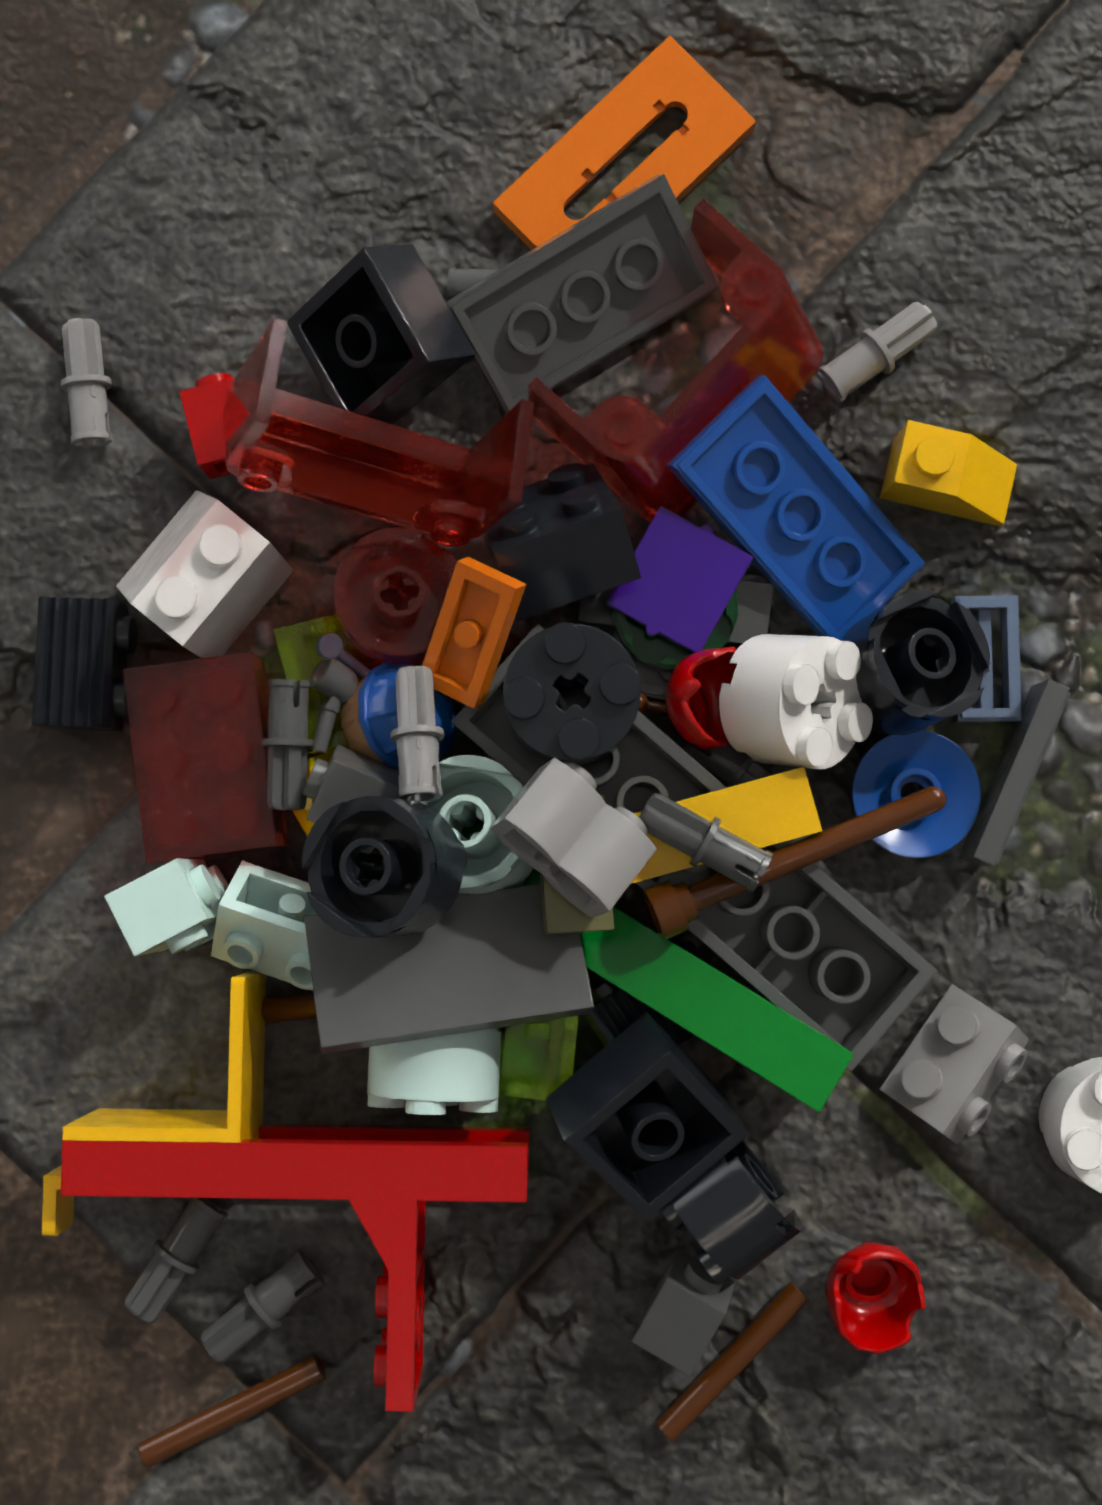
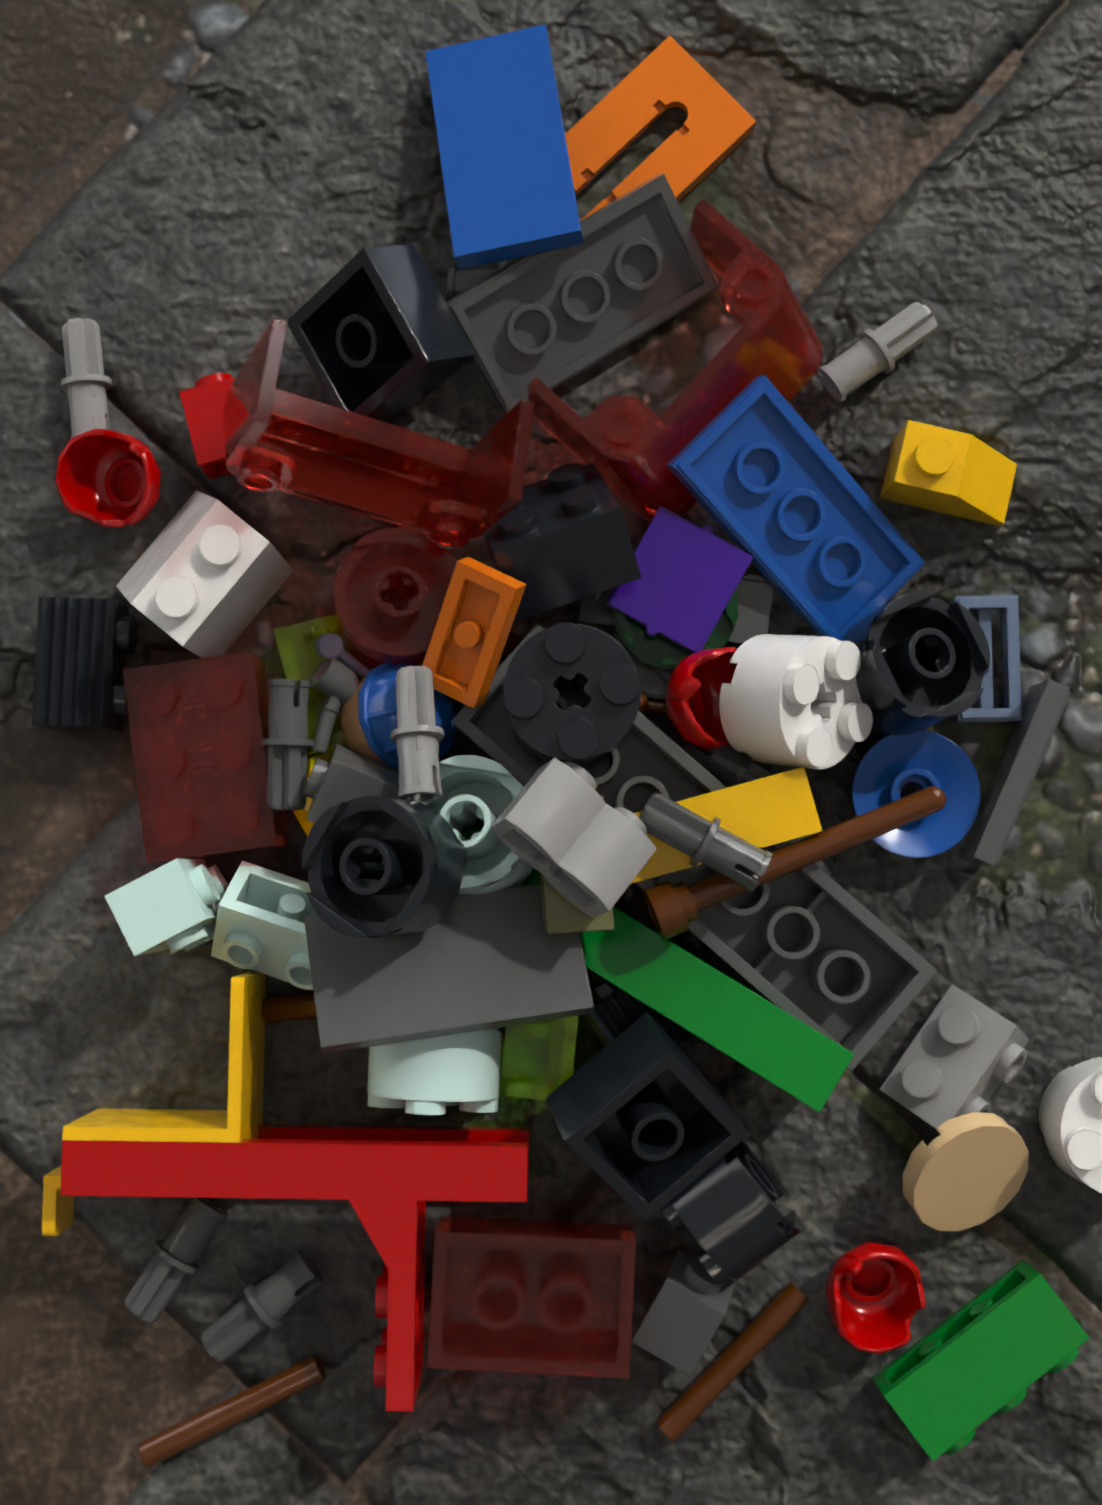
(108, 478): none -> red hair
(503, 148): none -> blue tile
(532, 1297): none -> clear red brick
(965, 1172): none -> tan tile
(981, 1360): none -> green brick

